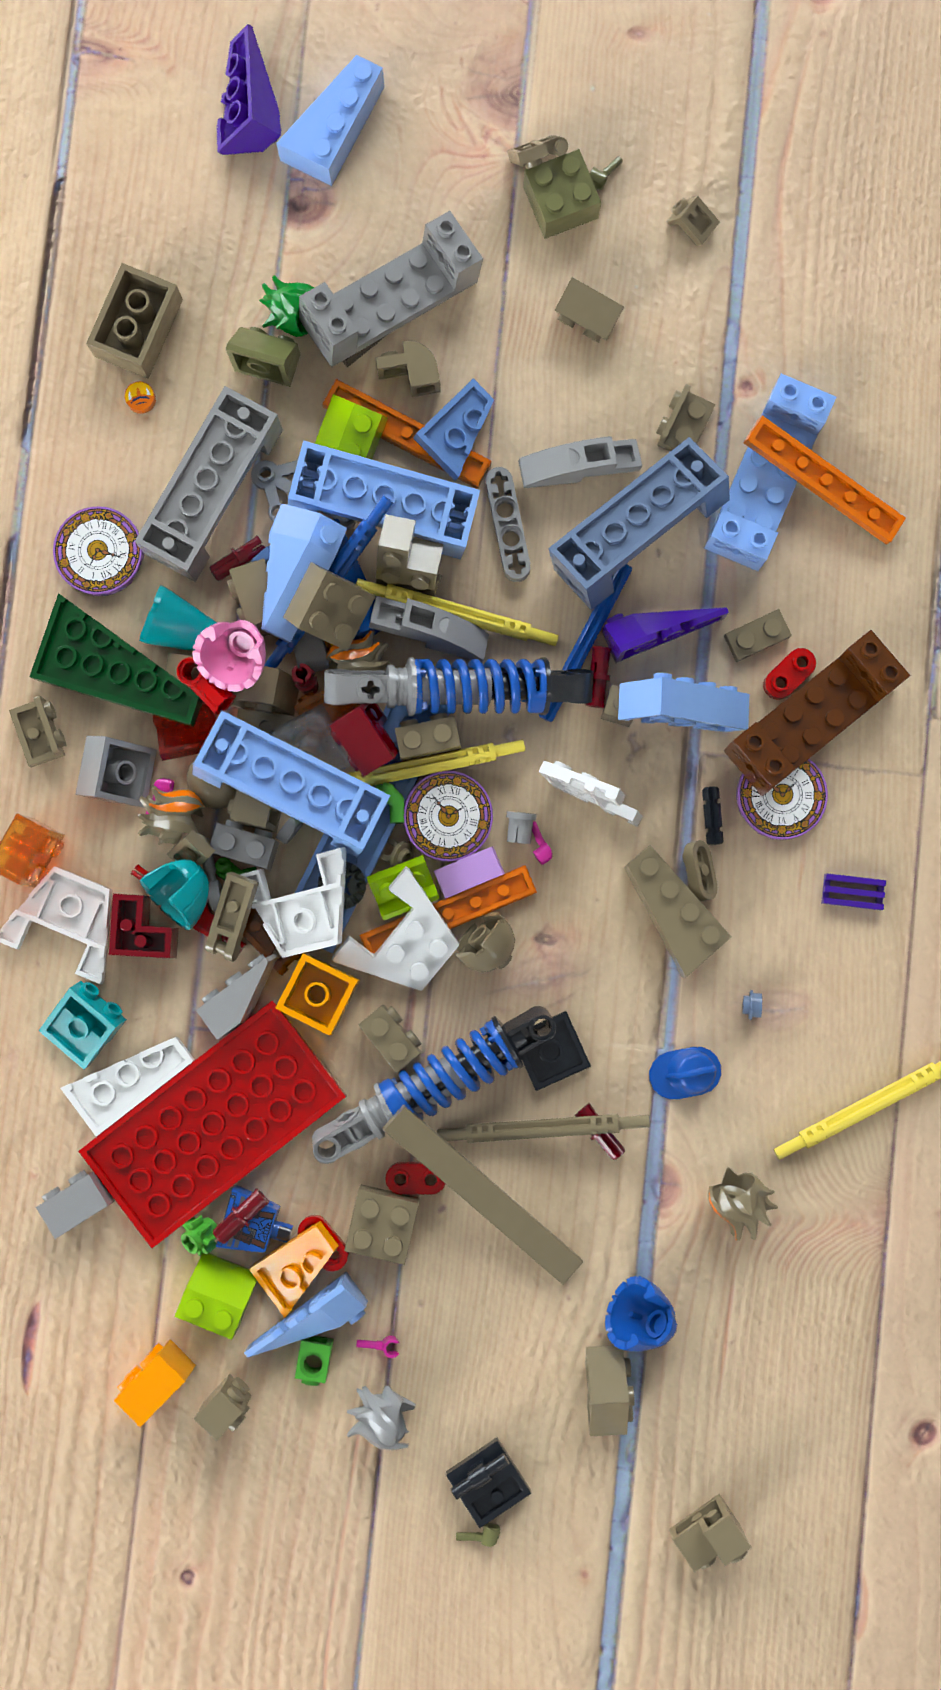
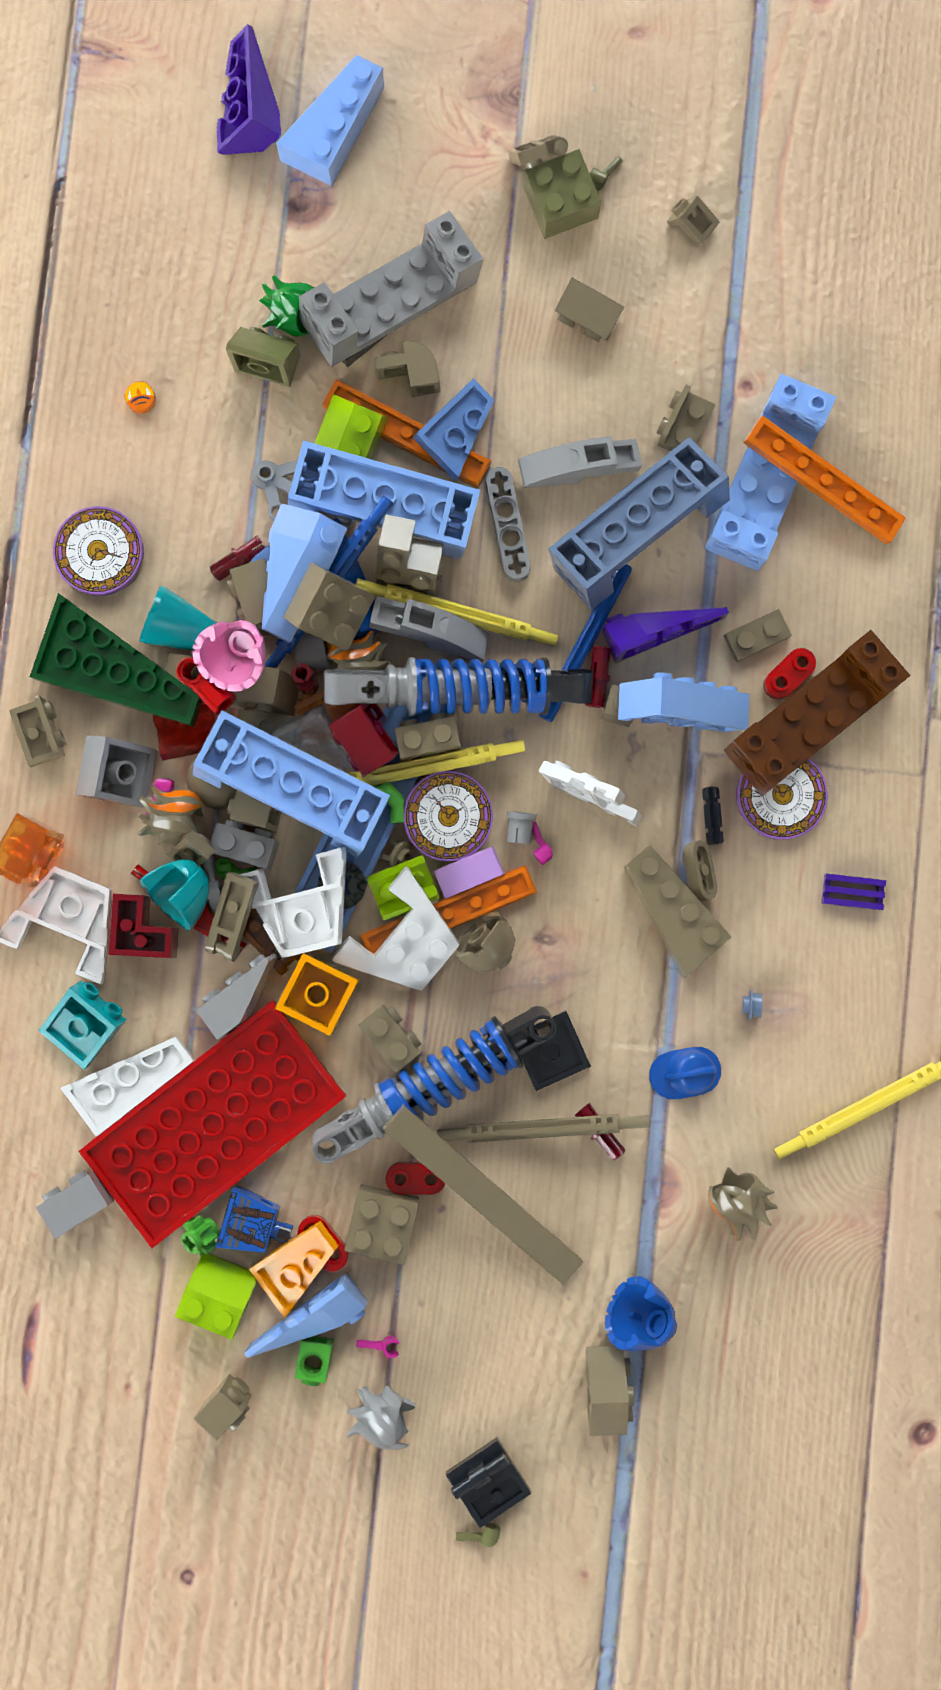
(135, 320): dark tan brick -> none
(152, 1385): light orange brick -> none
(207, 482): light grey plate -> none
(240, 1216): dark red axle -> none
(289, 830): light grey tile -> none
(709, 1534): dark tan brick -> none

